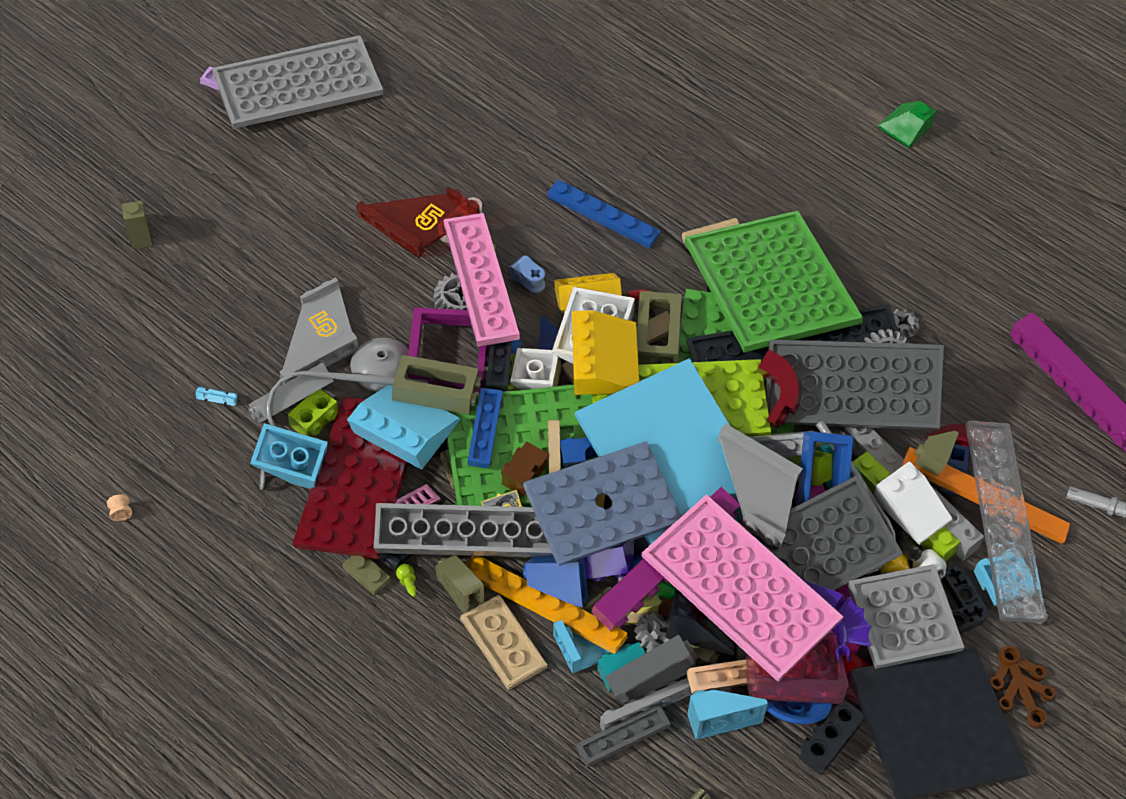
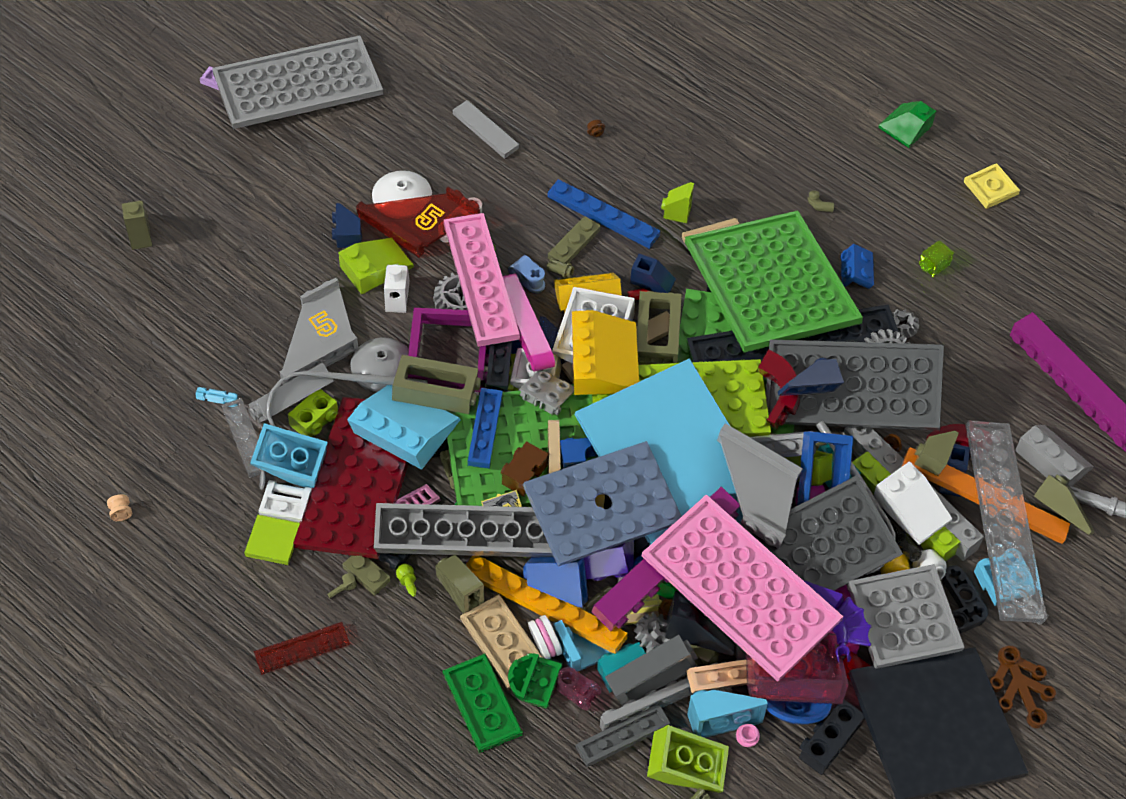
(242, 432): none -> clear plate
(272, 540): none -> lime tile
(283, 506): none -> white plate
(301, 648): none -> clear red tile
(347, 228): none -> dark blue slope
(349, 583): none -> olive hand
(367, 262): none -> lime slope
(396, 281): none -> white torso
(400, 186): none -> white dish
(482, 703): none -> green tile
(485, 129): none -> light grey tile
(531, 335): none -> beam
(534, 679): none -> green slope
(545, 637): none -> white head
(547, 391): none -> light grey hinge
(558, 267): none -> olive pin
(575, 240): none -> olive plate
(582, 689): none -> clear pink piece
(595, 128): none -> reddish brown plate
(651, 275): none -> dark blue slope
(678, 203): none -> lime slope
(687, 760): none -> lime slope
(747, 735): none -> bright pink plate
(818, 204): none -> olive arm
(818, 378): none -> dark blue slope
(857, 266): none -> blue bracket
(894, 440): none -> reddish brown plate
(936, 258): none -> clear neon green brick
(991, 186): none -> light yellow tile
(1052, 455): none -> light grey slope
(1063, 501): none -> olive slope

